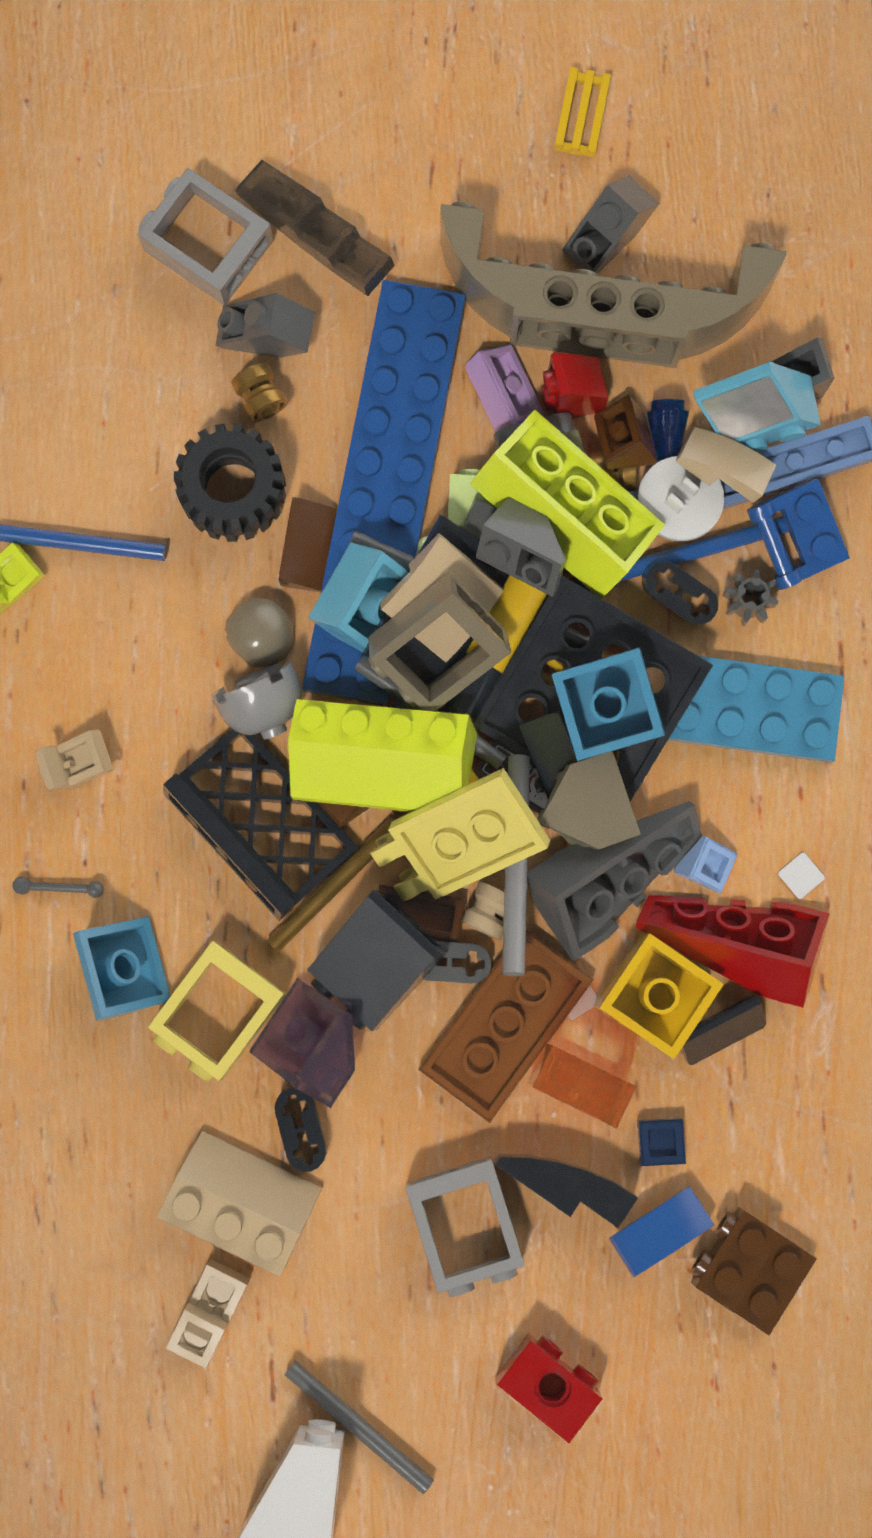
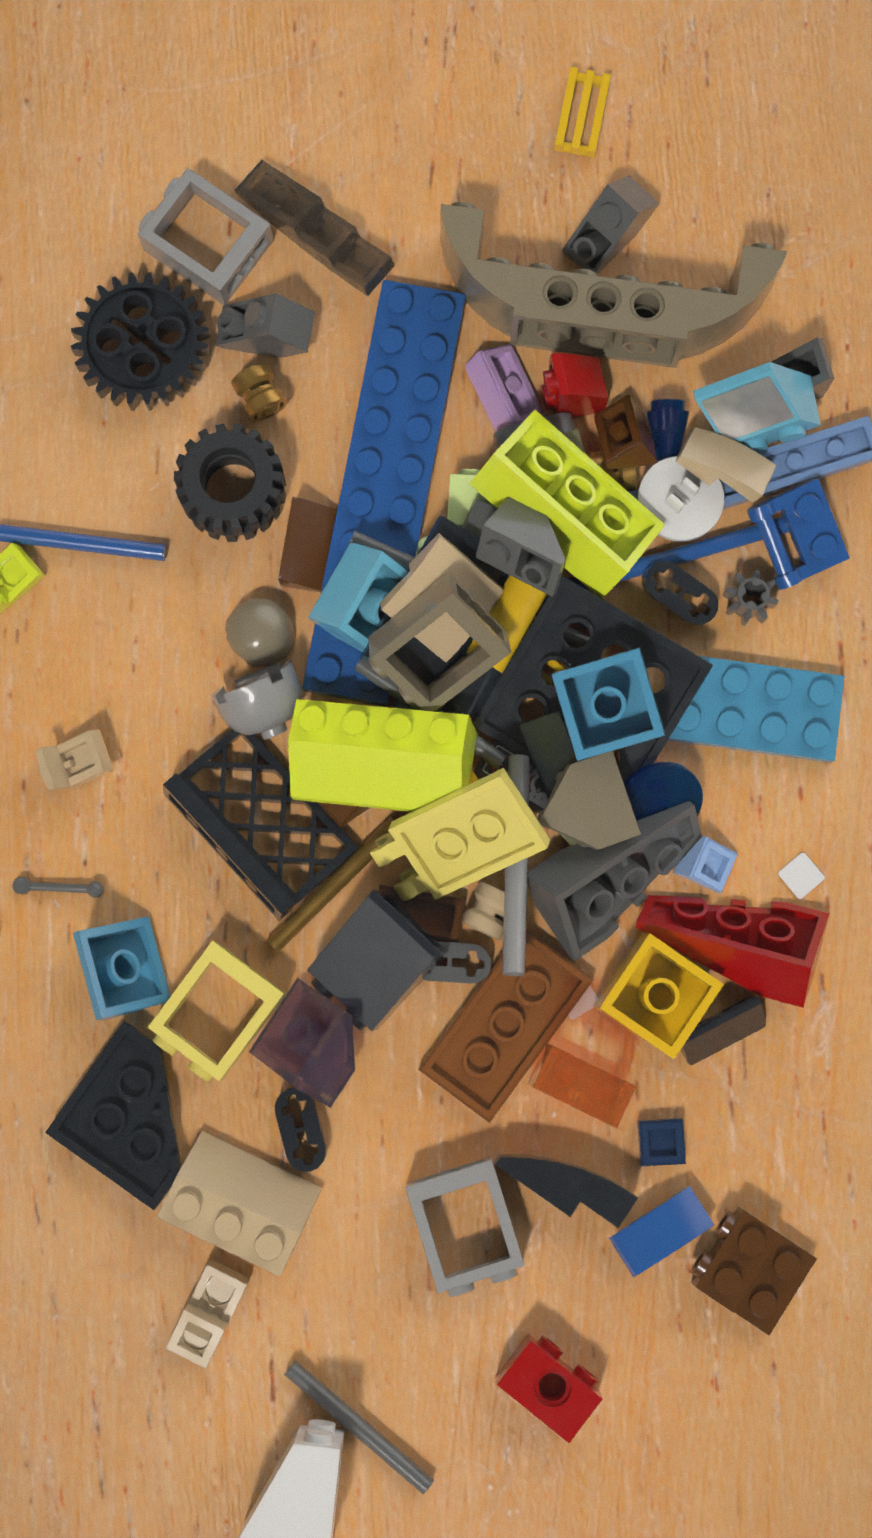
(124, 1118): none -> black plate
(164, 313): none -> black gear
(662, 787): none -> clear blue piece

